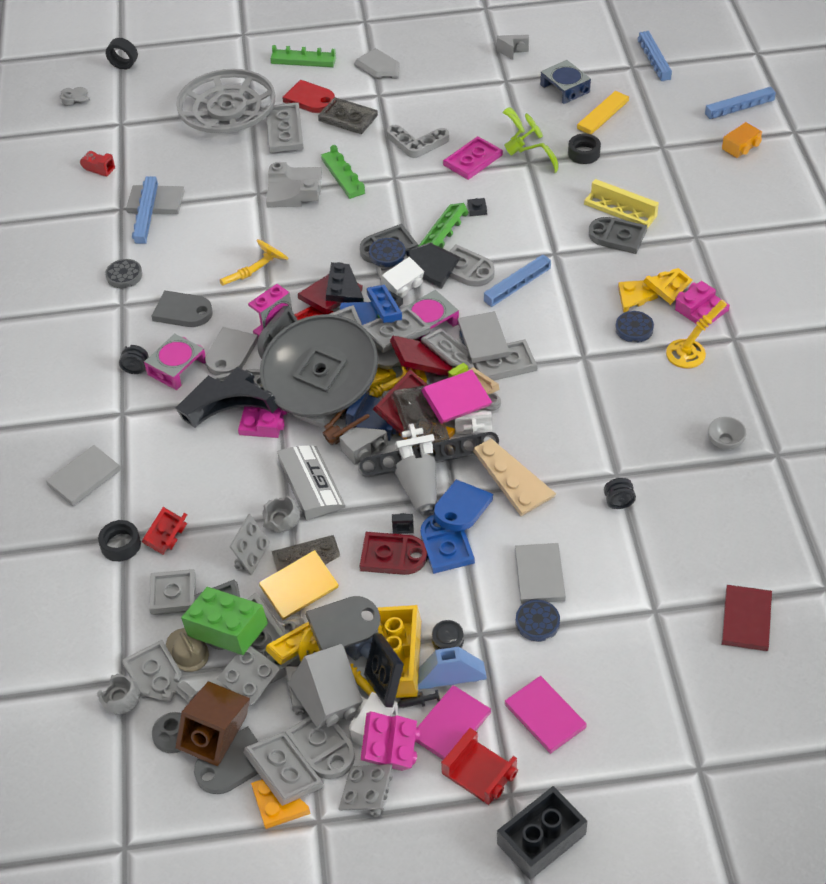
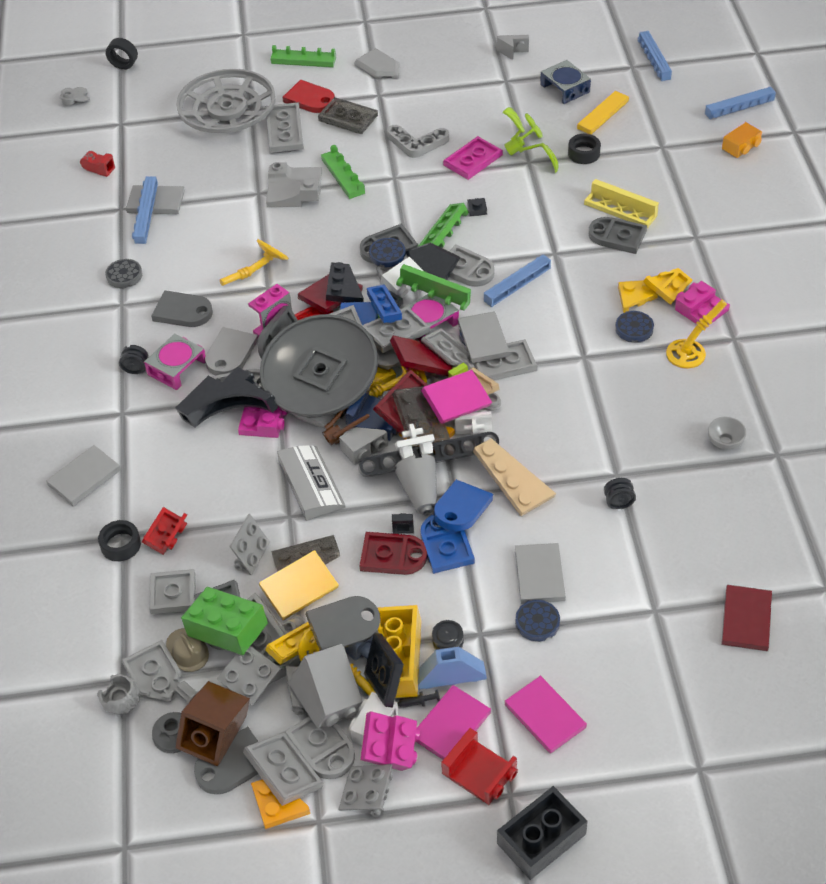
(281, 514): light grey hair -> none
(434, 286): none -> bright green hinge

